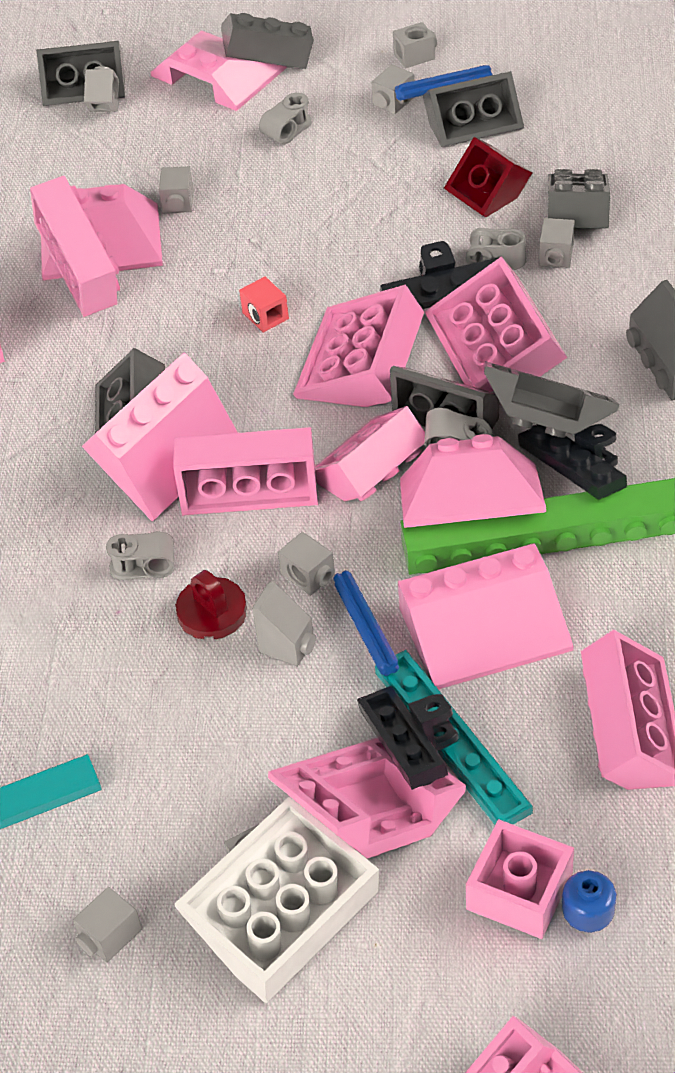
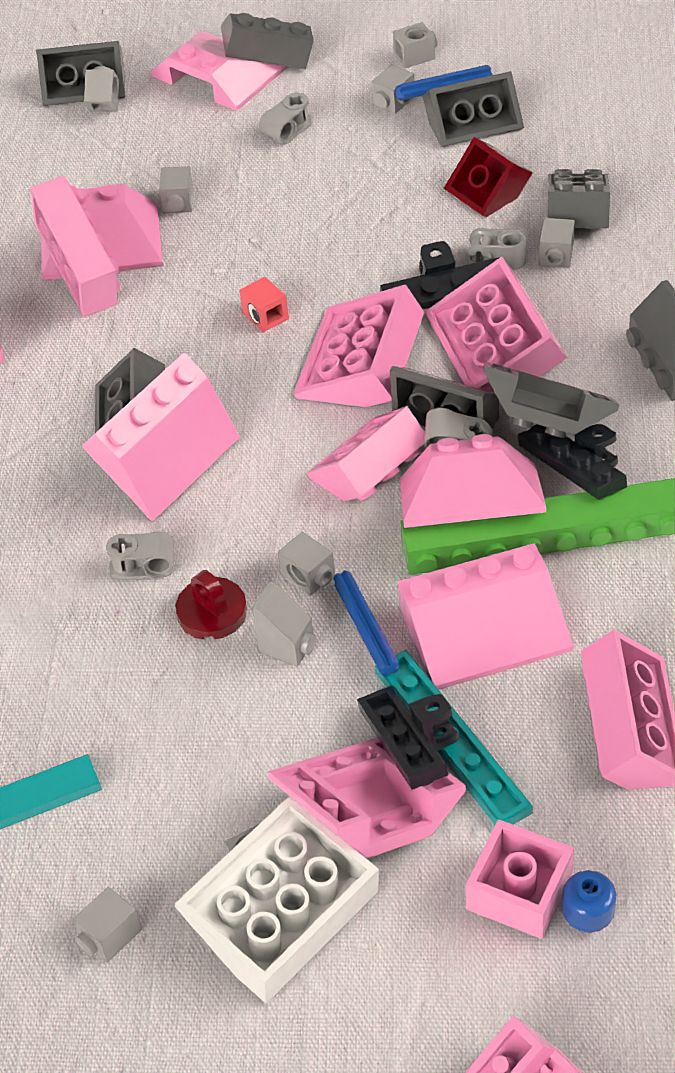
(245, 471): bright pink slope -> none

